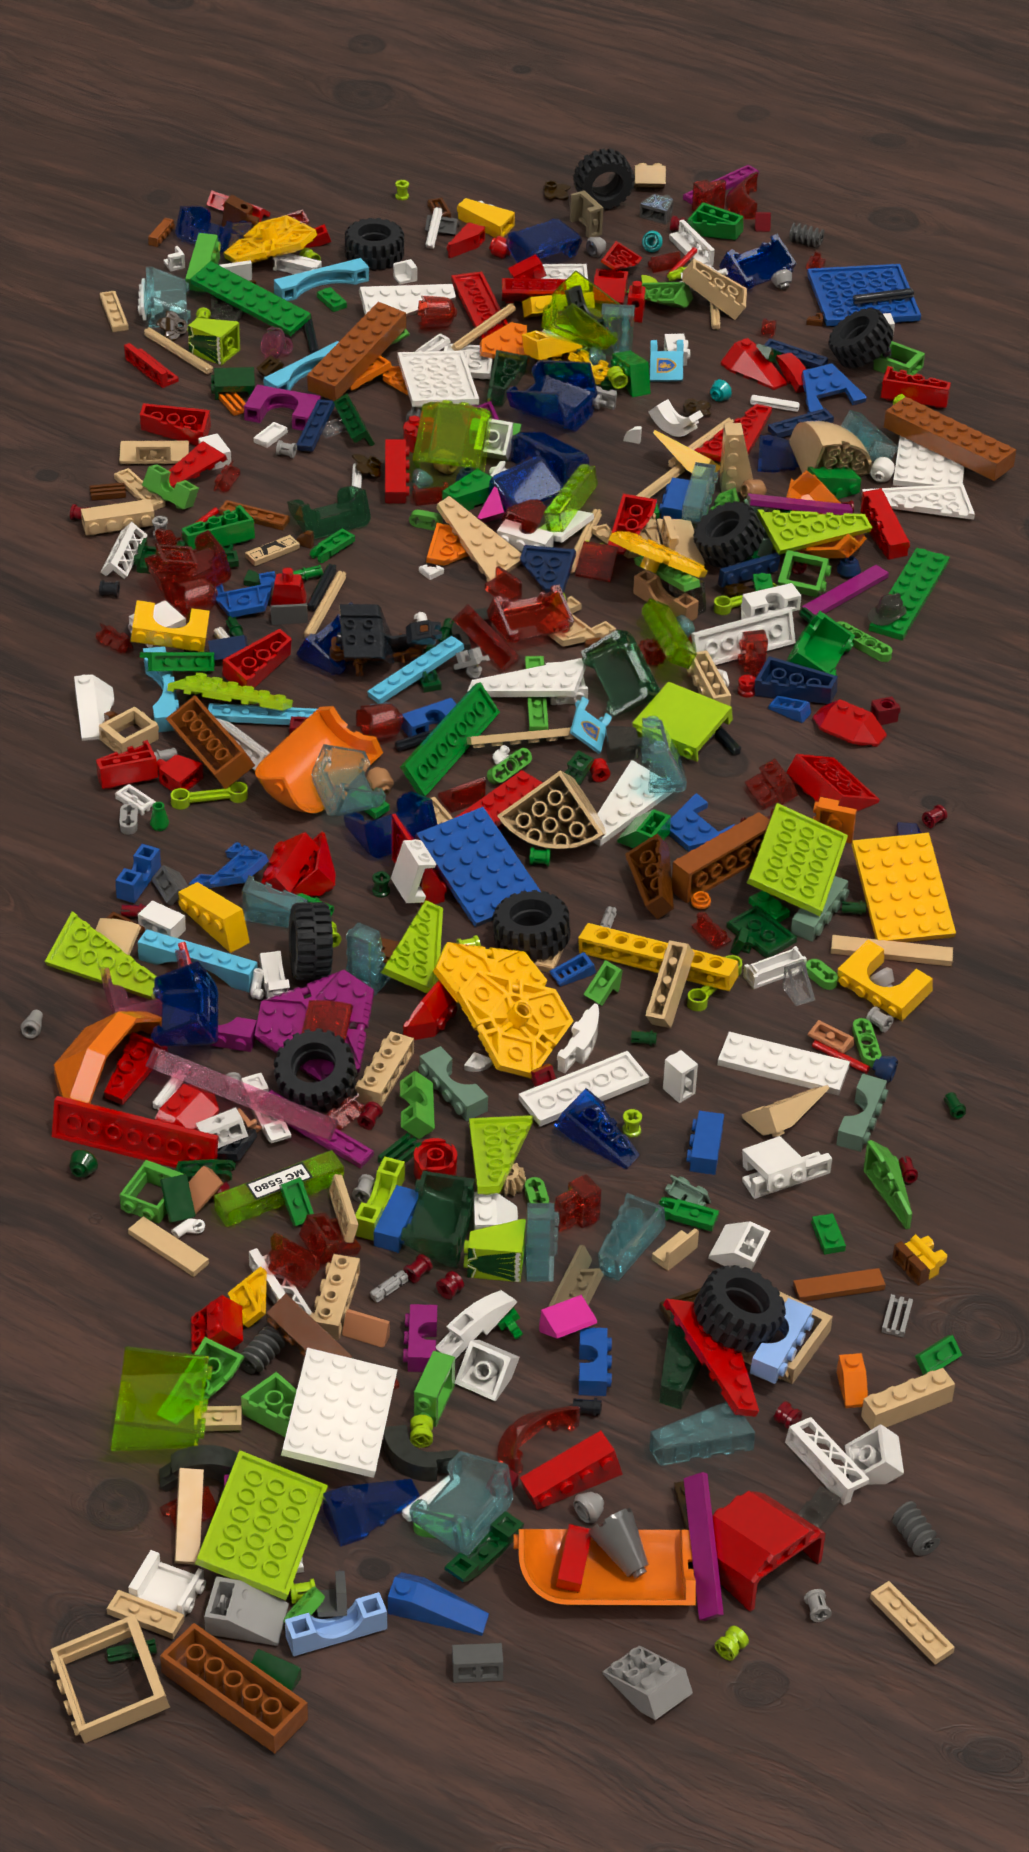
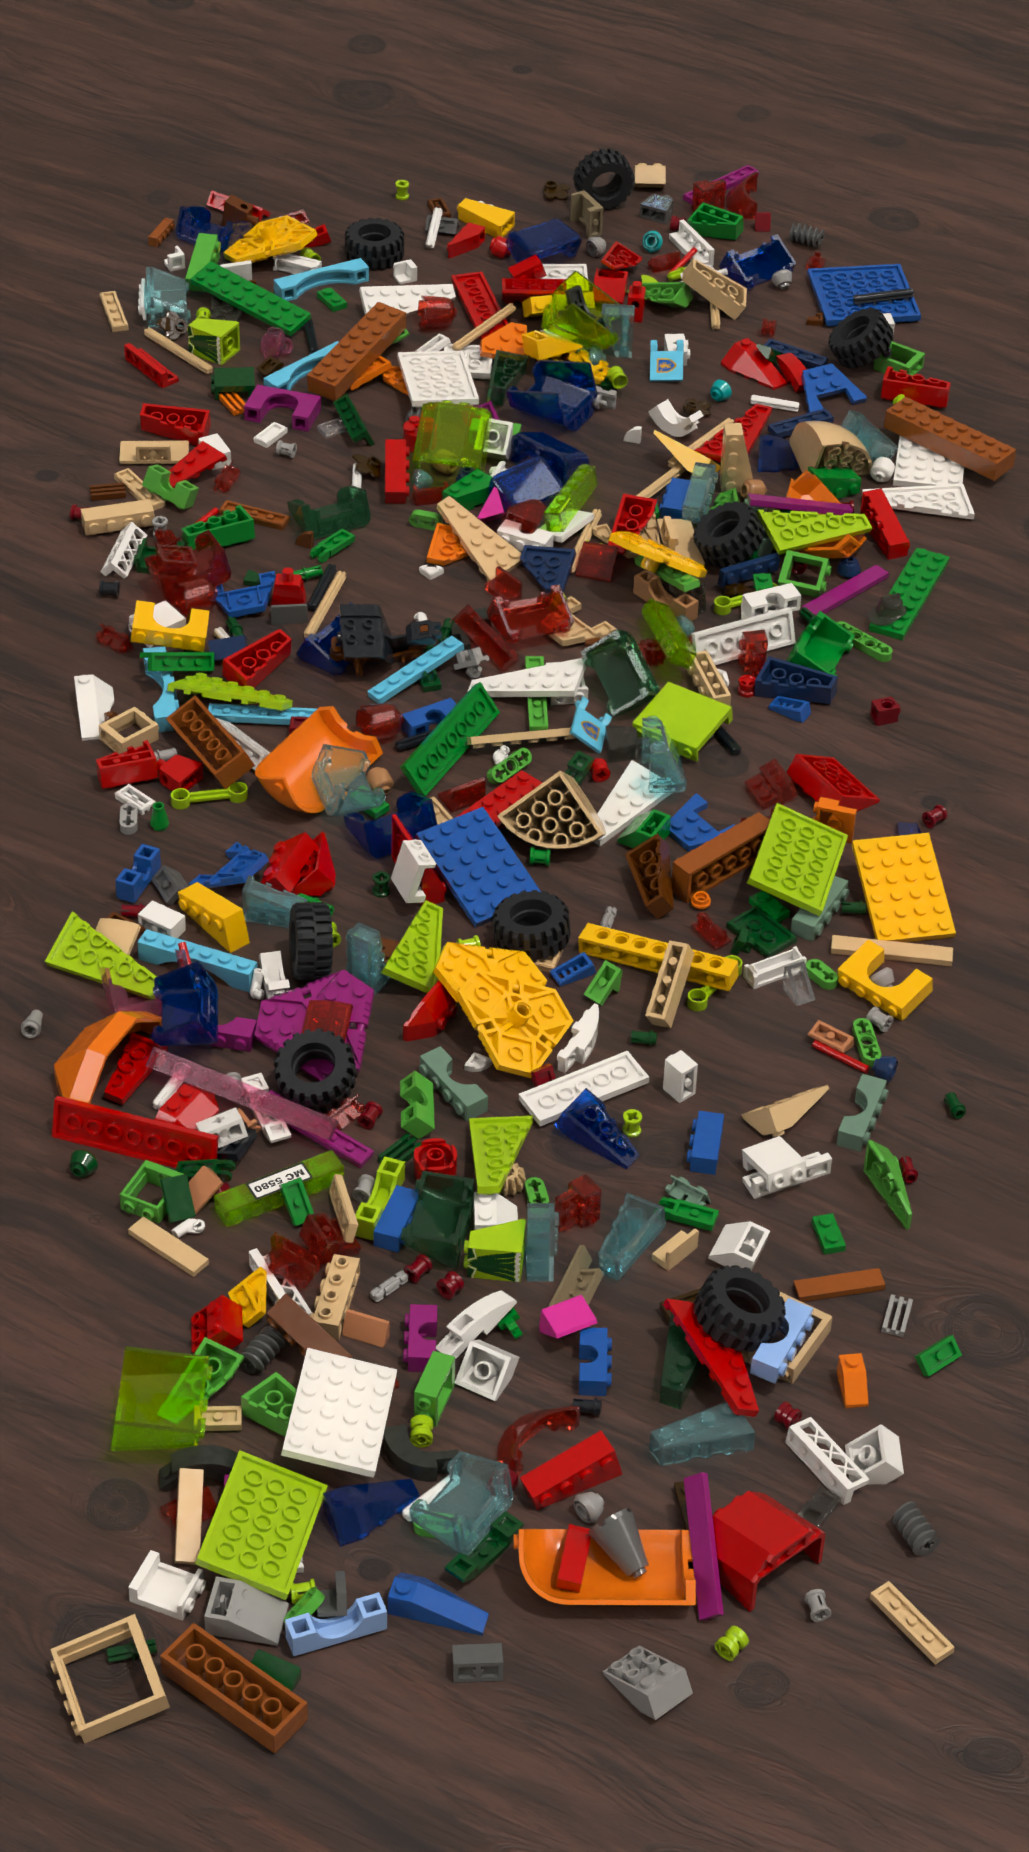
(149, 1615): tan plate -> none
(231, 556): dark green plate -> none
(272, 550): tan tile -> none
(315, 425): dark blue plate -> none
(385, 1068): tan brick -> none
(636, 371): green wedge -> none
(783, 1063): white plate -> none
(849, 723): red wedge -> none
(908, 1399): tan brick -> none
(919, 1259): hips -> none

